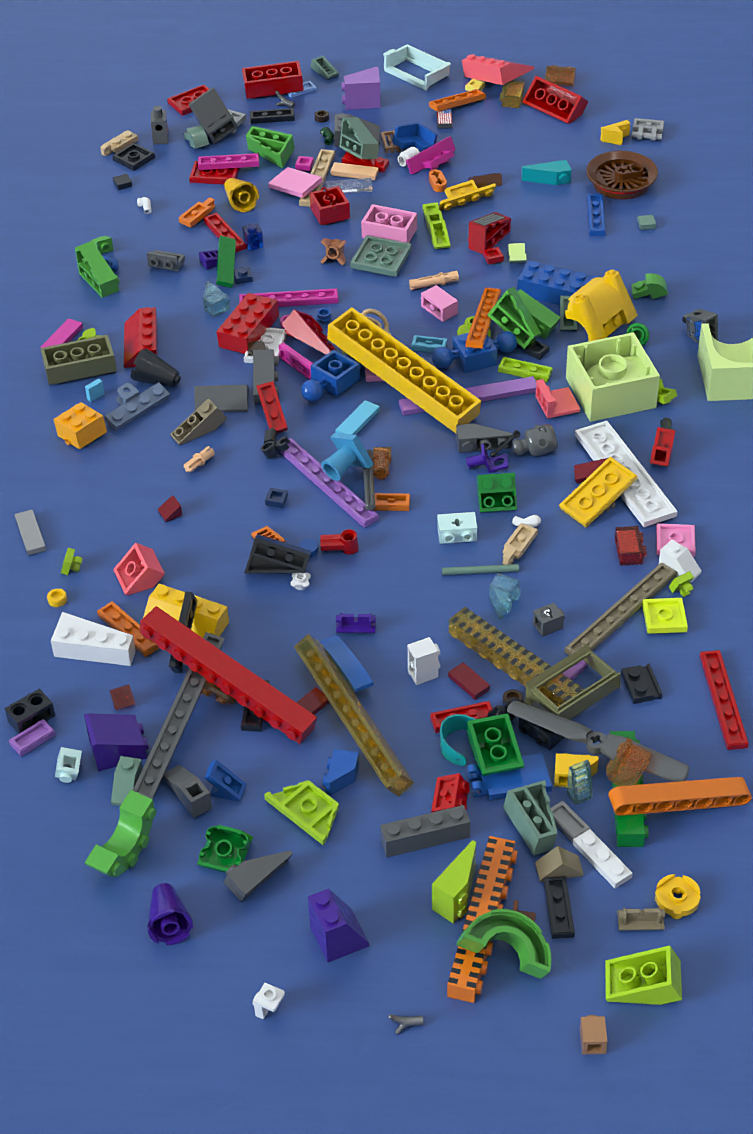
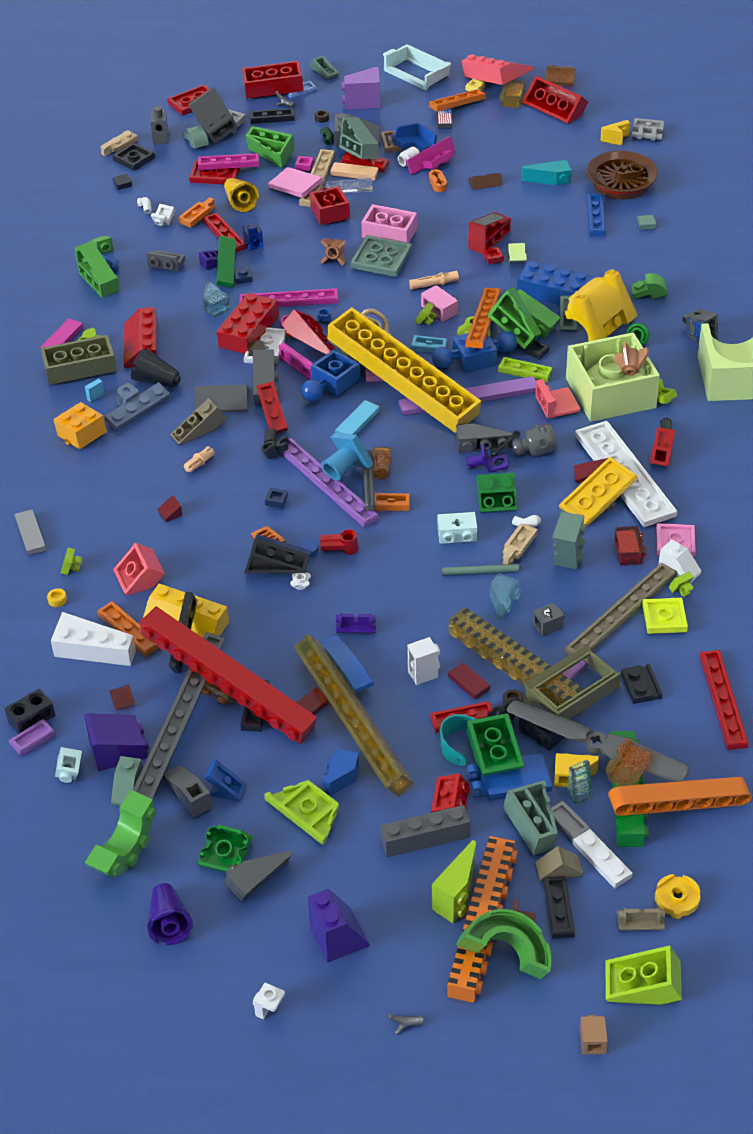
(163, 215): none -> white bracket
(426, 315): none -> lime tile
(436, 226): lime slope -> none
(463, 193): yellow bracket -> none
(569, 540): none -> sand green wedge
(631, 359): none -> nougat brick

